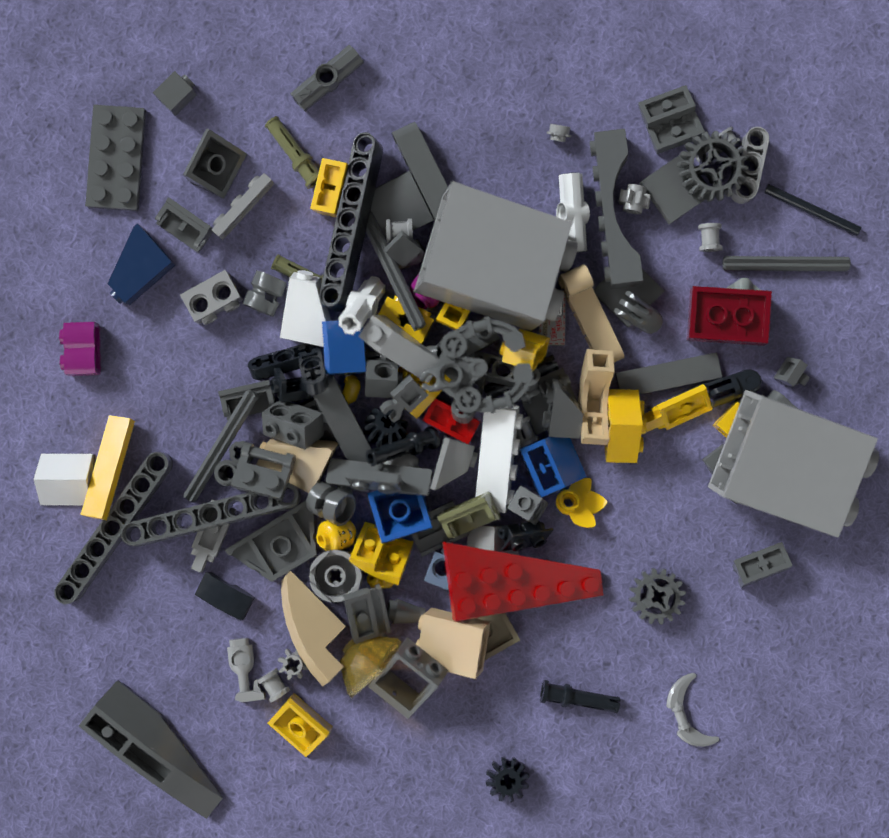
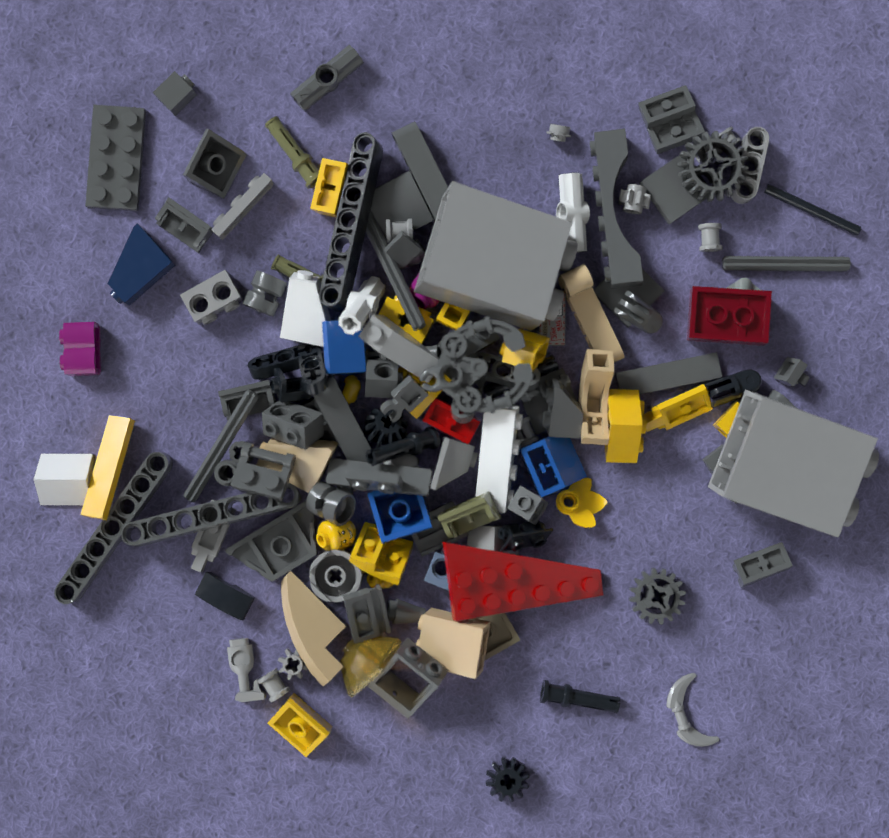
(150, 747): dark grey wedge -> none

